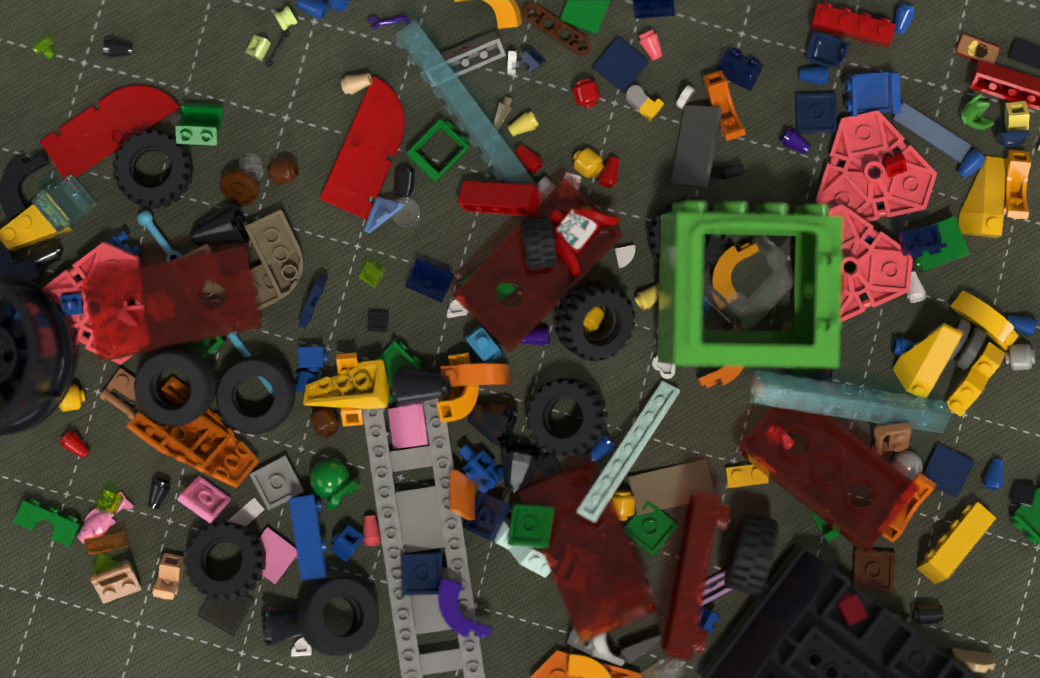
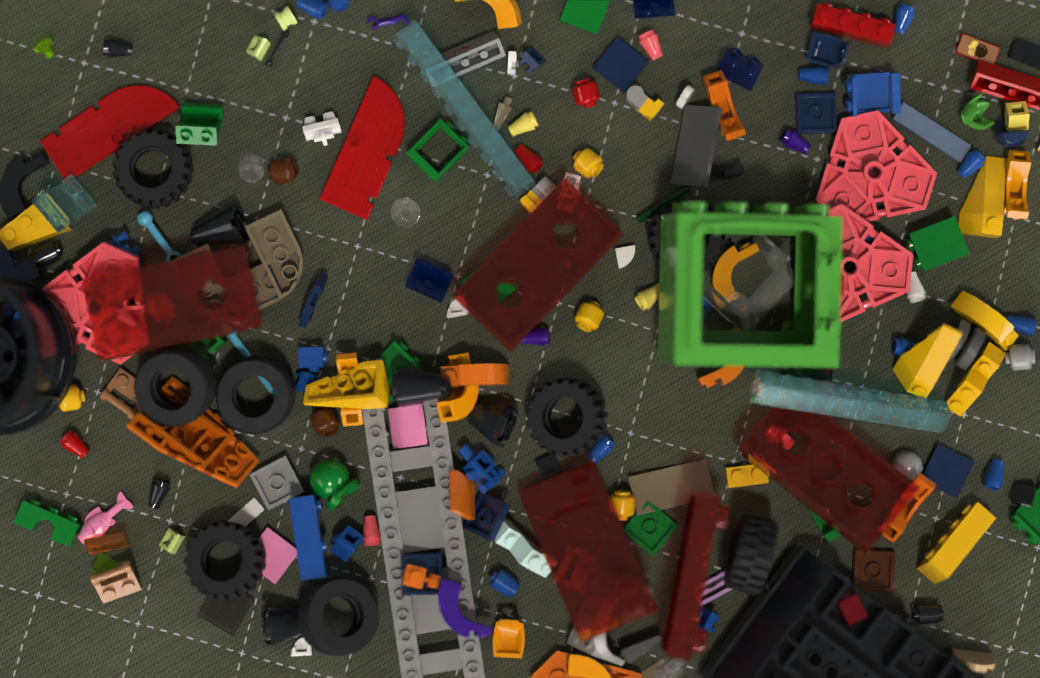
(72, 303): blue tile -> none
(109, 502): clear neon green tile -> none
(169, 576): light nougat brick -> none
(171, 541): none -> yellowish green slope
(204, 499): bright pink tile -> none
(239, 187): reddish brown tile -> none
(322, 130): none -> white hips
(354, 83): tan cone -> none
(371, 274): clear neon green tile -> none
(378, 321): black tile -> none
(380, 212): medium blue tile -> none
(404, 182): black brick -> none
(415, 577): none -> orange plate
(483, 345): dark azure torso -> none
(499, 198): red brick -> none
(504, 583): none -> blue brick
(508, 639): none -> light orange piece
(519, 465): black cone -> none
(530, 526): green tile -> none
(538, 242): black tyre -> none
(555, 31): reddish brown beam -> none
(577, 230): red torso -> none
(609, 173): red cone -> none
(612, 334): black tyre -> none
(628, 451): light aqua tile -> none
(656, 207): none -> dark green bar
(666, 370): white tile -> none
(895, 165): red tile -> none
(897, 438): medium nougat plate -> none
(920, 240): clear blue bracket -> none

